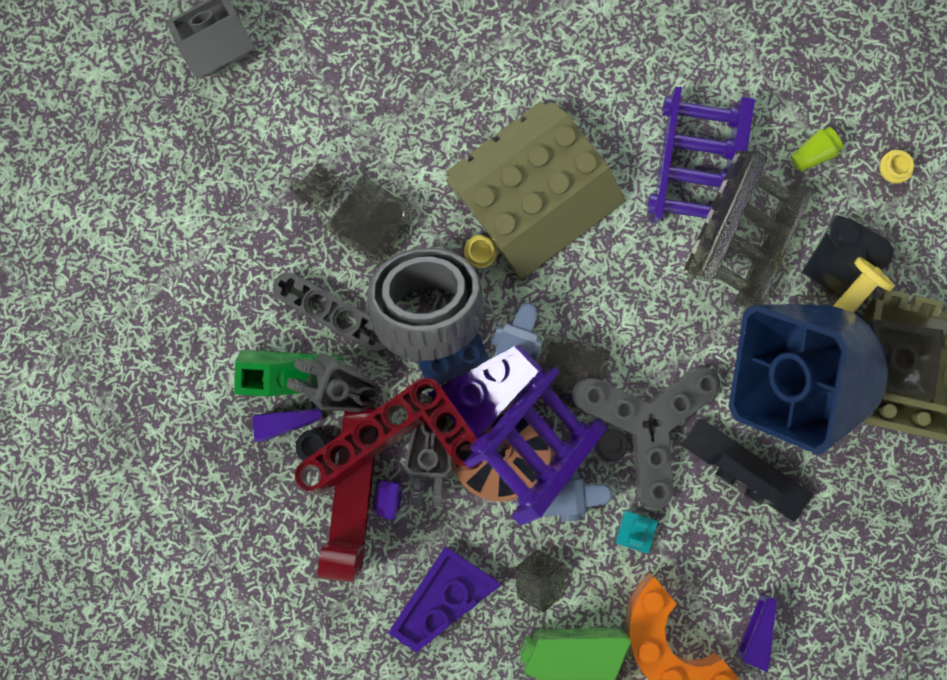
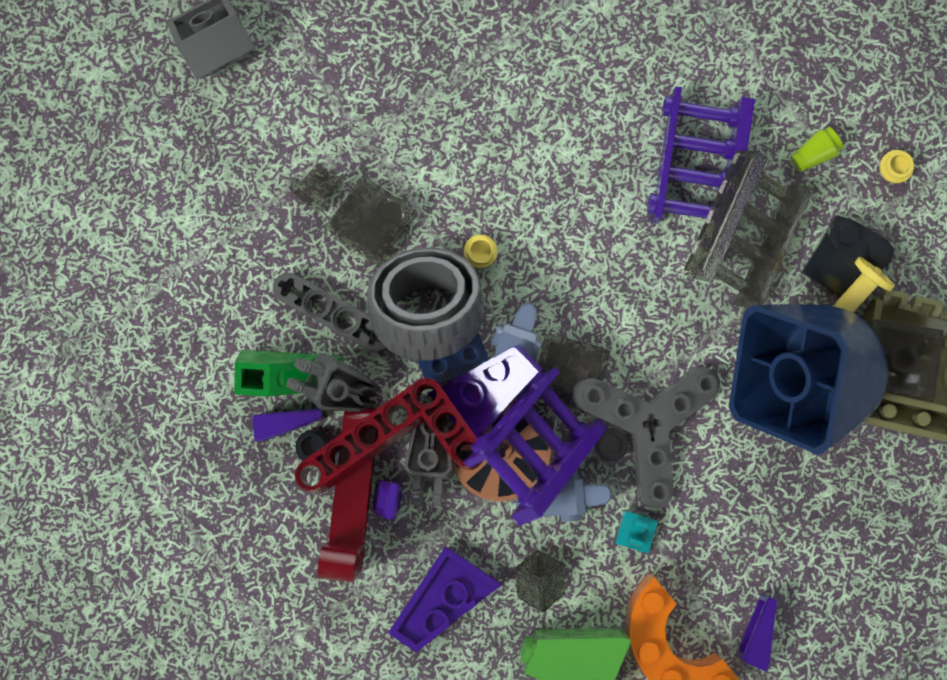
(536, 187): olive slope -> none
(747, 470): black bracket -> none

